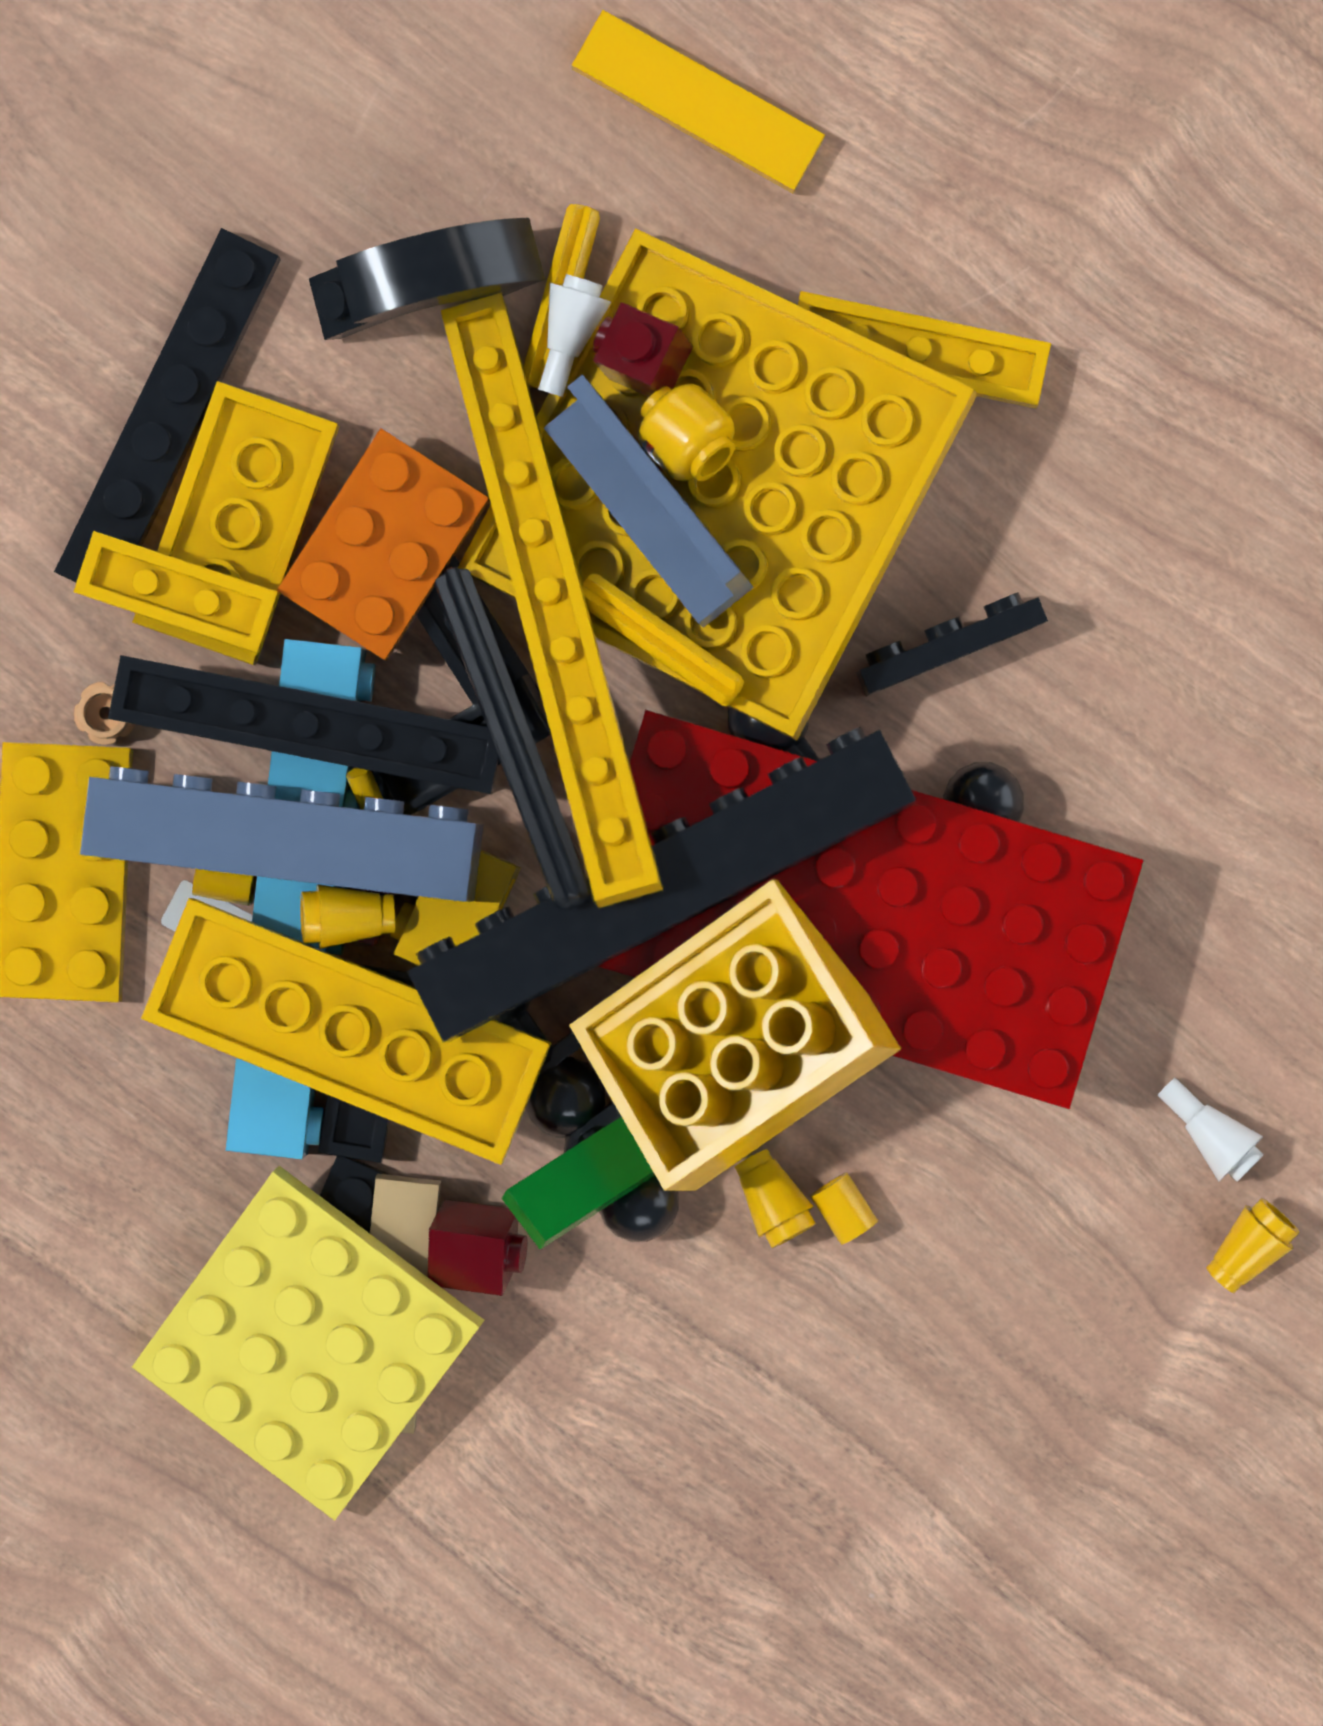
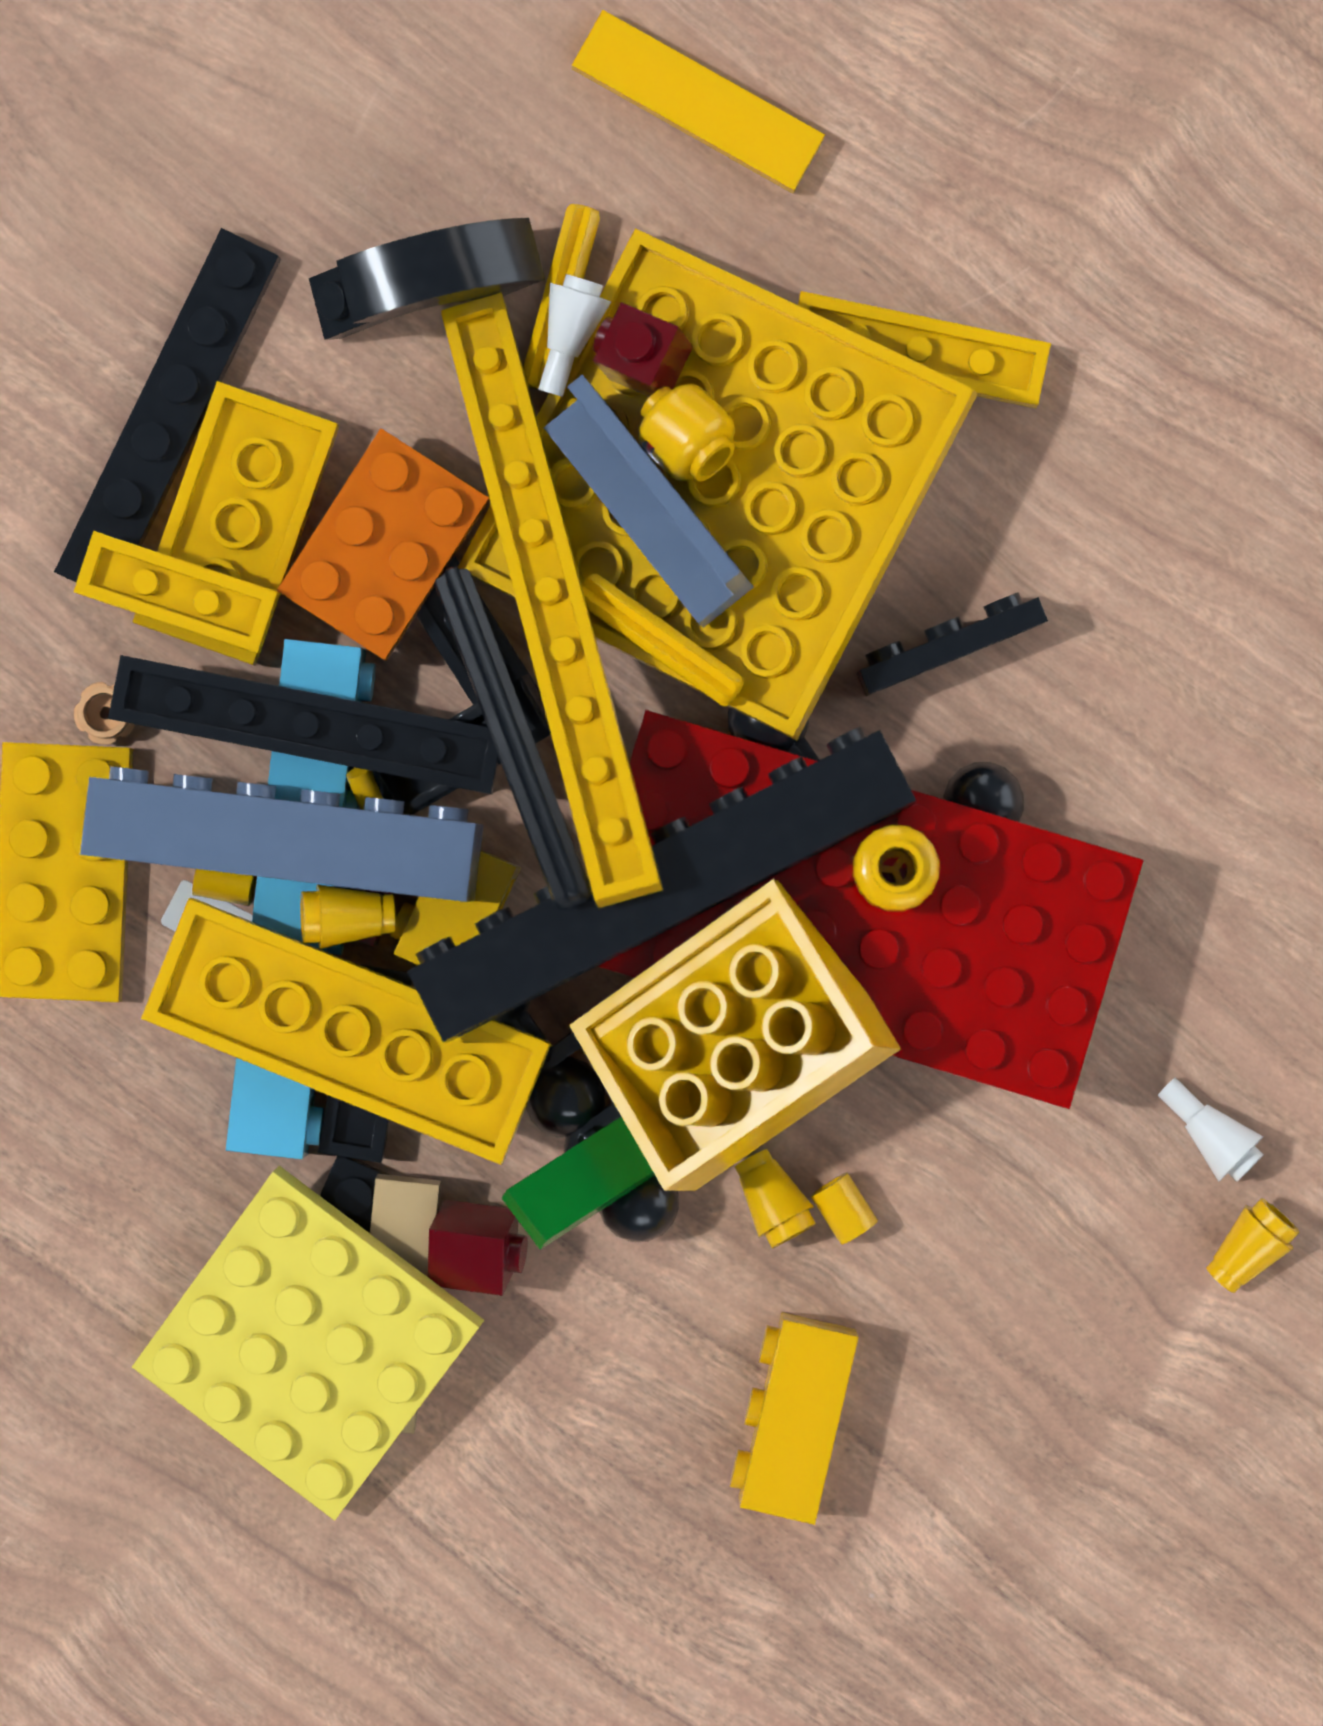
(794, 1417): none -> yellow brick
(909, 848): none -> yellow head

